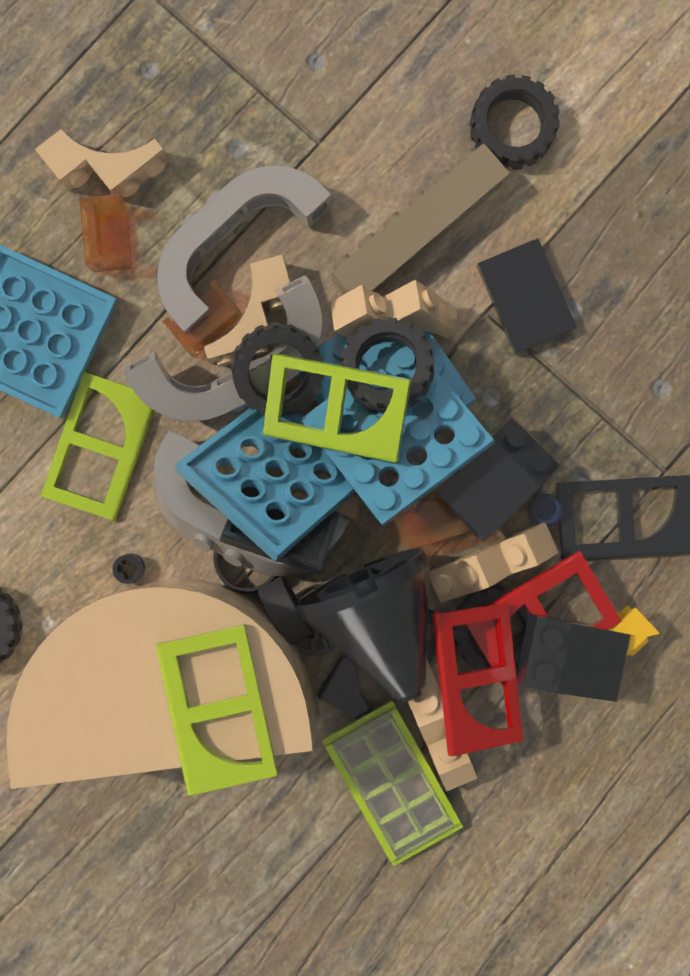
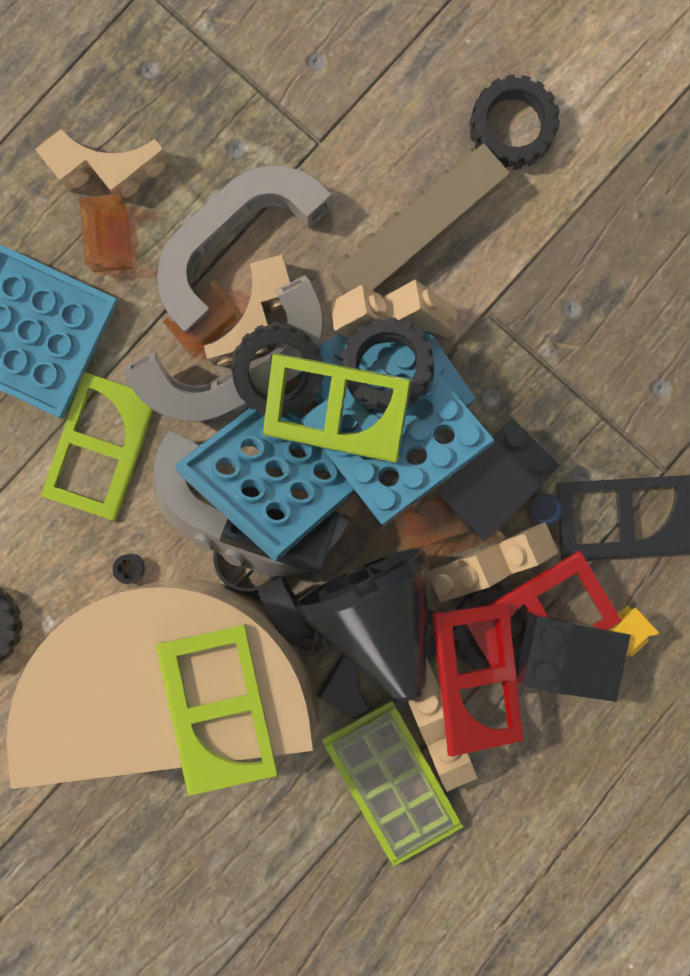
(526, 296): black tile -> none

